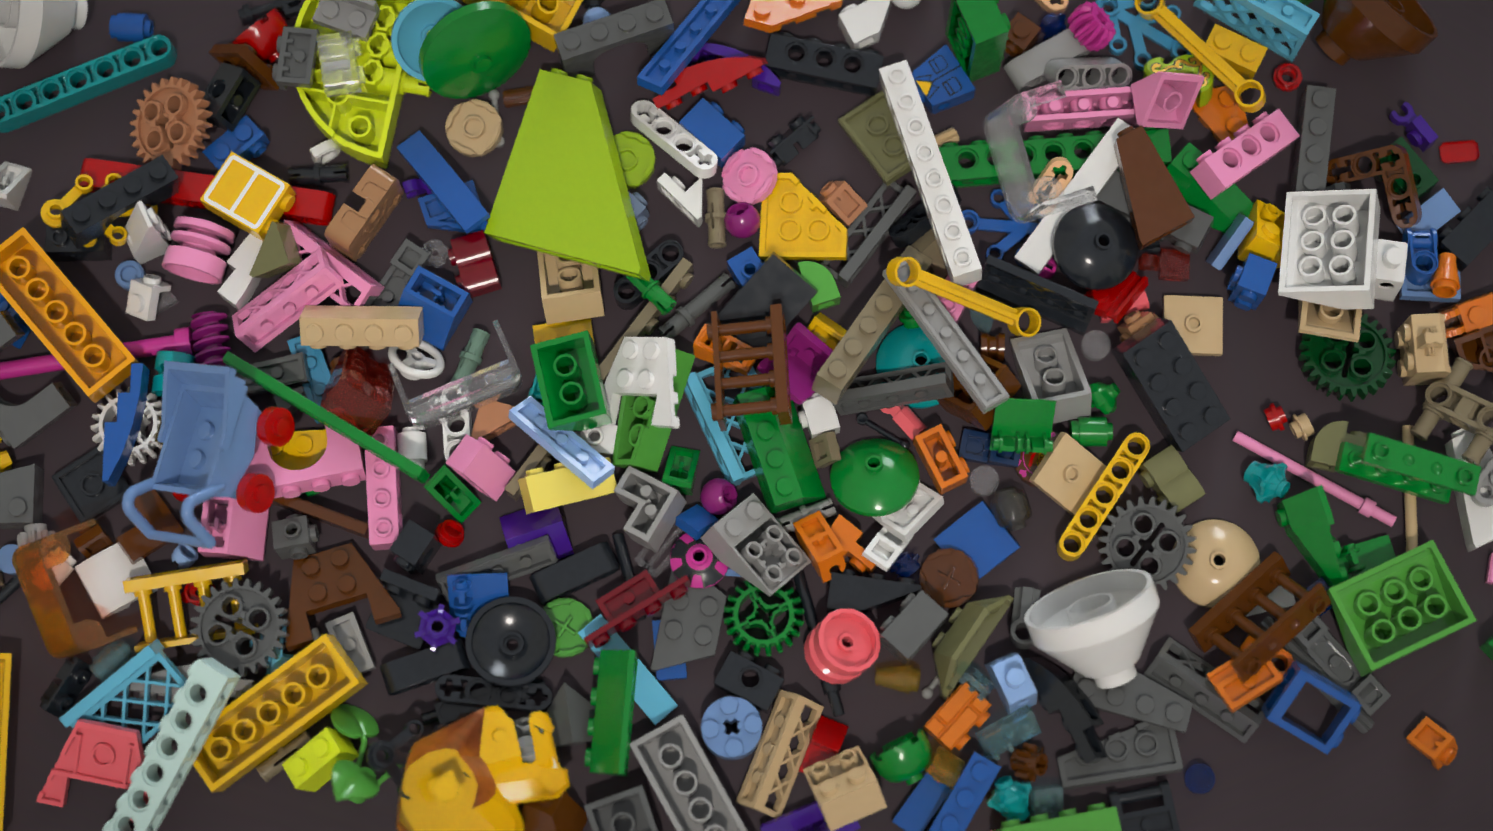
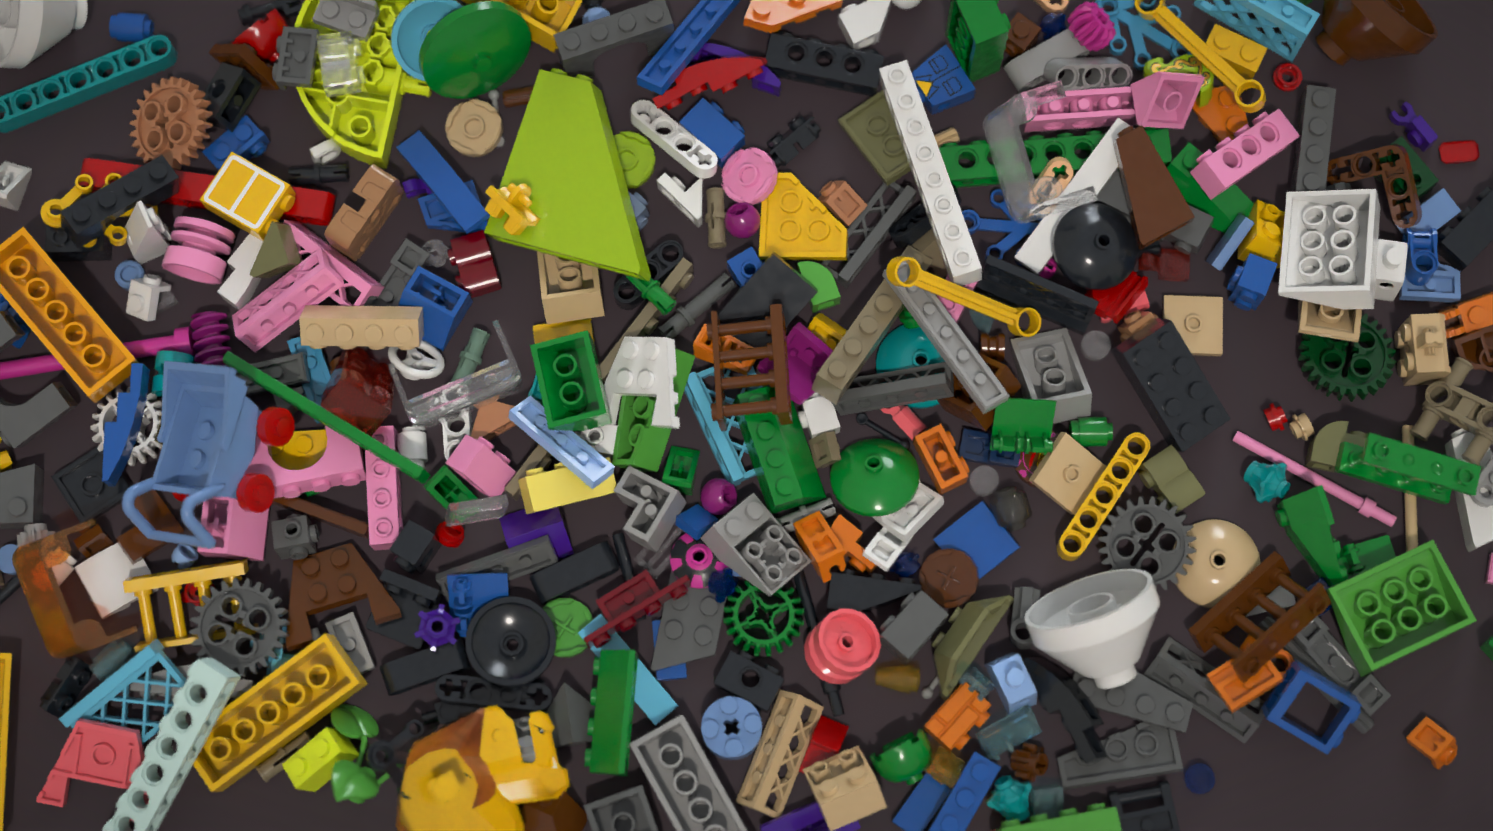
(476, 510): none -> clear tile
(515, 202): none -> yellow hips
(722, 584): none -> clear blue plate
(1104, 397): green piece -> none
(1445, 279): orange cone -> none

